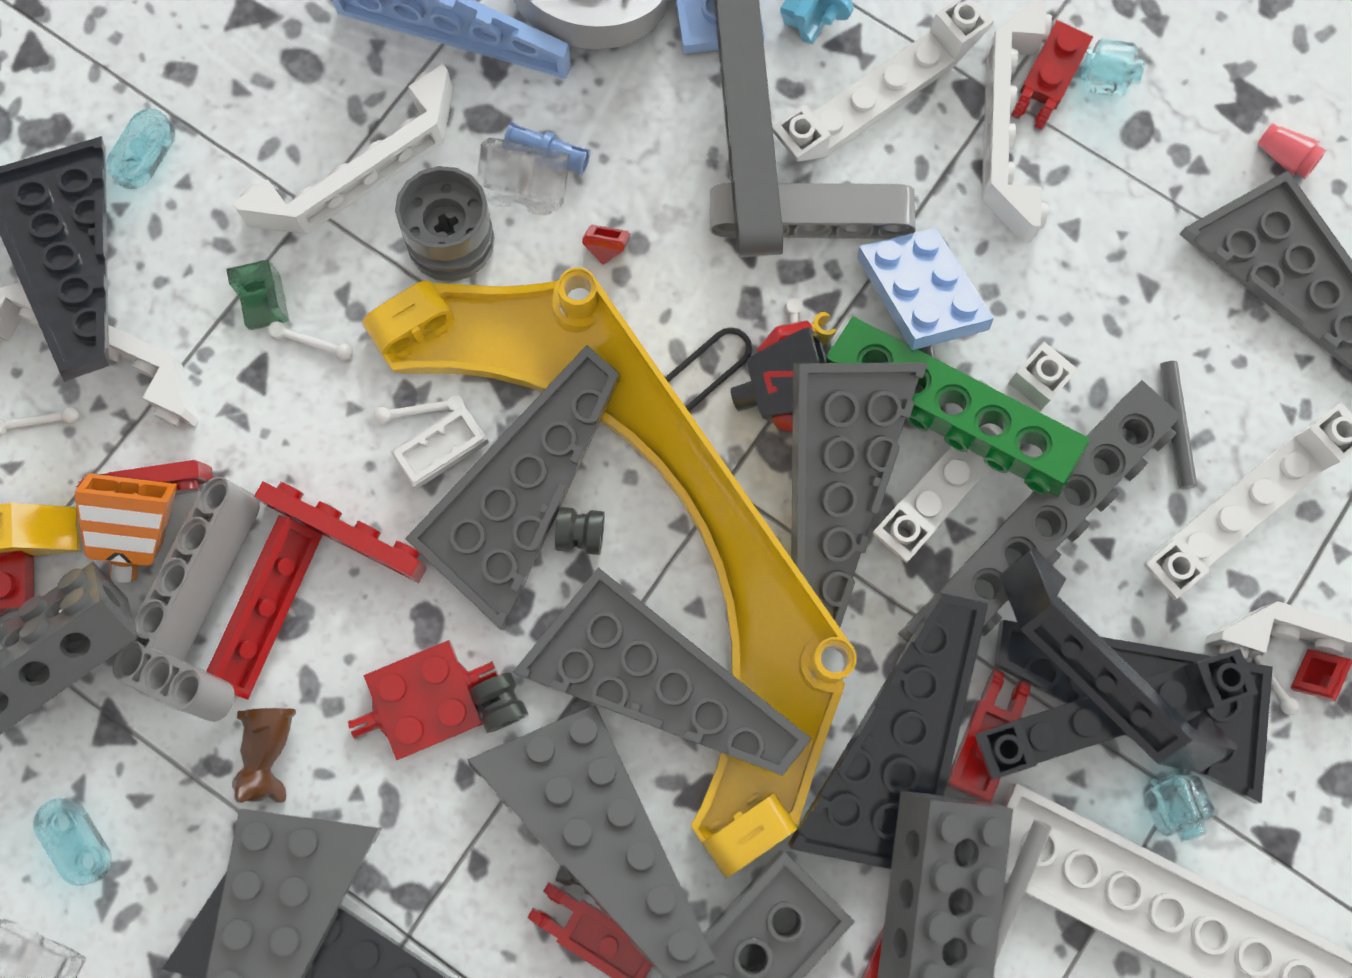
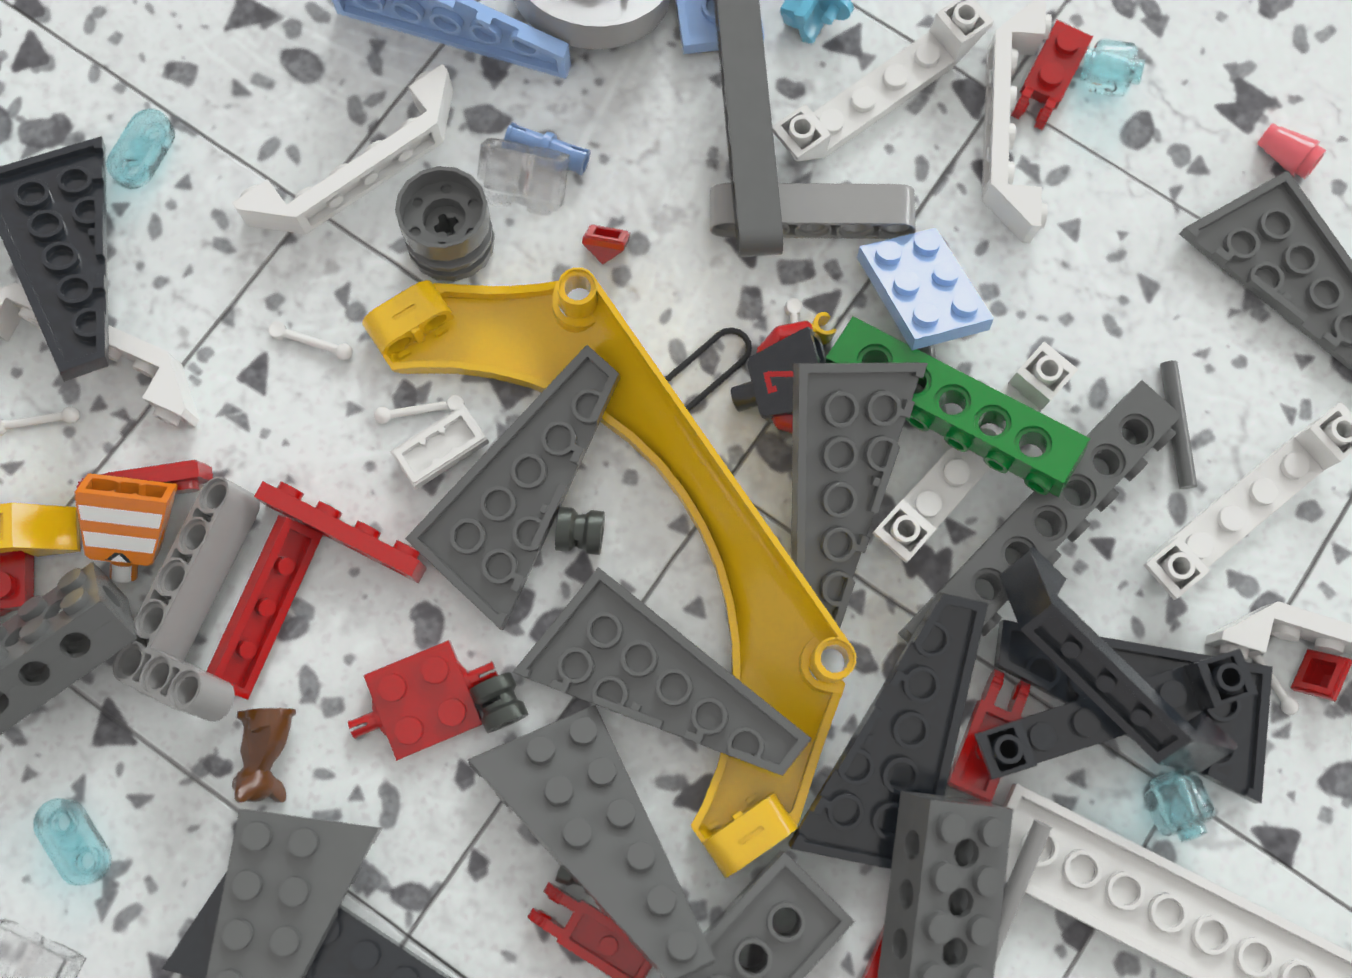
(259, 293): clear green panel -> none

